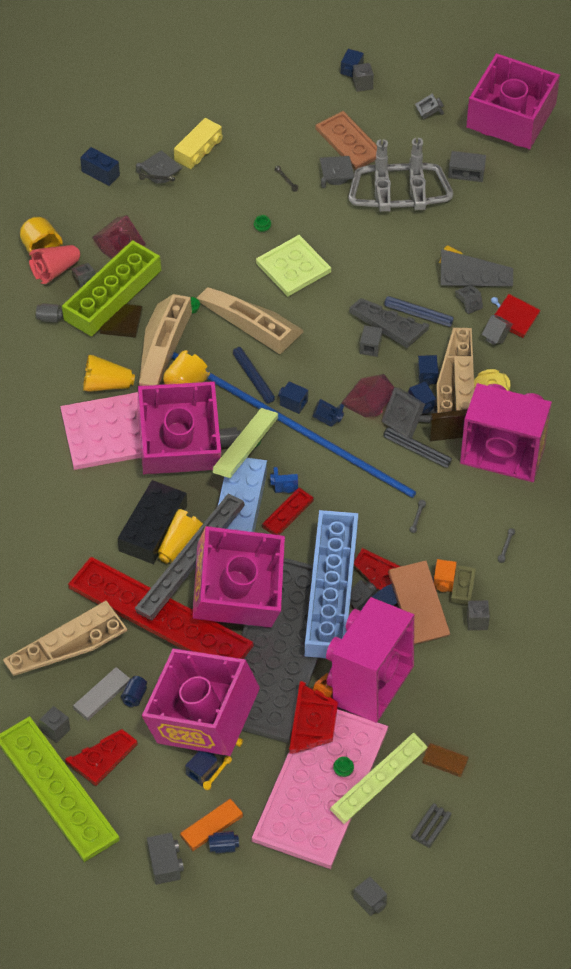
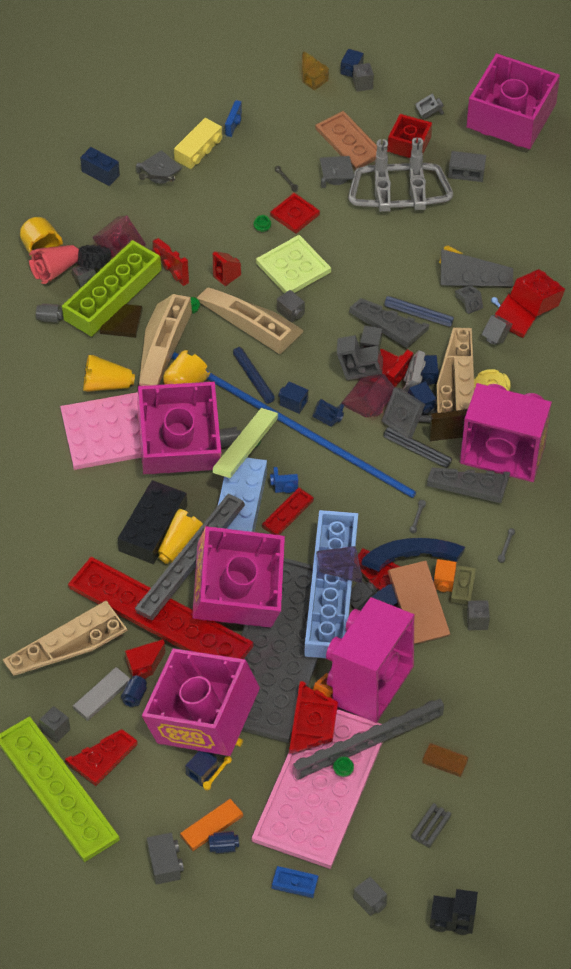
(94, 256): none -> black tyre
(145, 659): none -> red slope
(172, 261): none -> red wing
(225, 267): none -> red slope
(234, 118): none -> blue plate
(290, 306): none -> flat silver brick
(295, 213): none -> red tile
(295, 882): none -> blue plate
(313, 72): none -> clear yellow slope
(340, 563): none -> clear purple wing
(356, 361): none -> dark grey brick
(370, 738): none -> dark grey plate
(378, 778): yellowish green tile -> none
(394, 366): none -> red bracket
(404, 131): none -> red brick
(409, 547): none -> dark blue tile
(414, 370): none -> light grey wing
(454, 913): none -> black brick
(478, 485): none -> dark grey wing
(537, 292): none -> red brick

